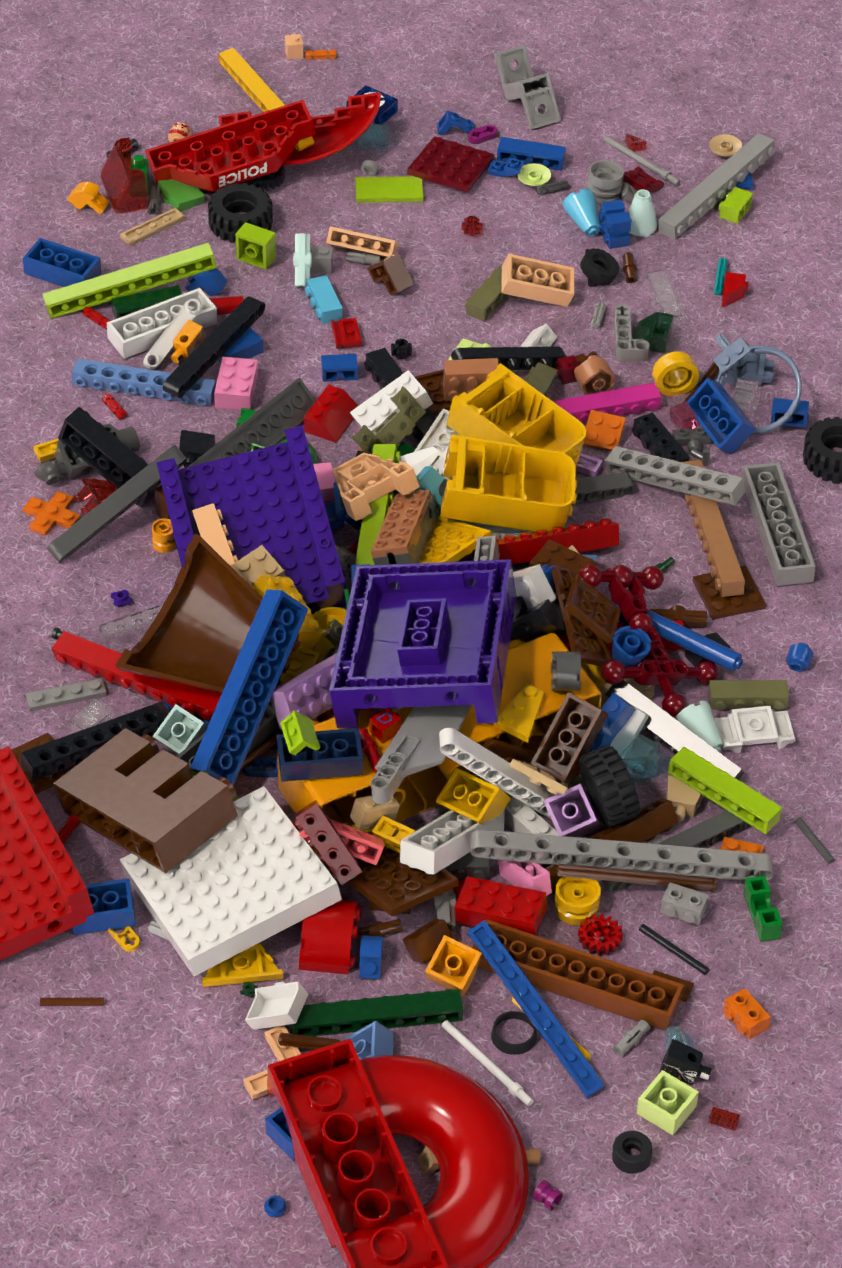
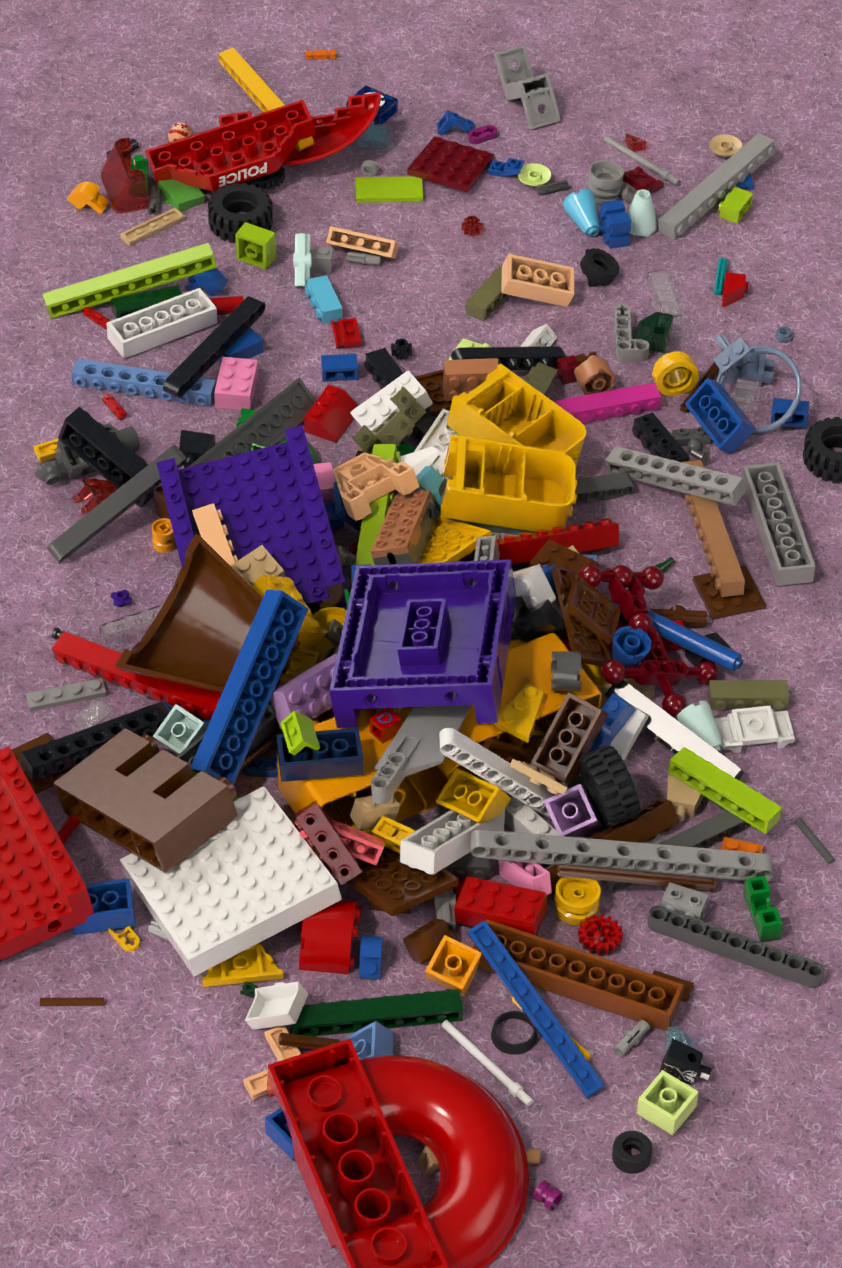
(51, 513): orange plate -> none
(60, 263): blue brick -> none
(165, 341): white piece -> none
(187, 341): light orange torso -> none
(275, 1206): blue plate -> none
(293, 46): light nougat brick -> none
(369, 748): red pin -> none
(382, 929): reddish brown pin -> none
(392, 273): reddish brown brick -> none
(532, 152): blue brick -> none
(589, 465): lavender plate -> none
(598, 315): light grey axle -> none
(604, 430): orange plate -> none
(629, 267): reddish brown pin -> none
(641, 759): clear light blue slope -> none
(673, 949): black bar -> none
(683, 416): clear pink brick -> none
(724, 1118): clear red piece -> none
(736, 946): none -> dark grey beam
(746, 1014): orange brick -> none
(783, 334): none -> sand blue plate
(799, 657): blue head -> none

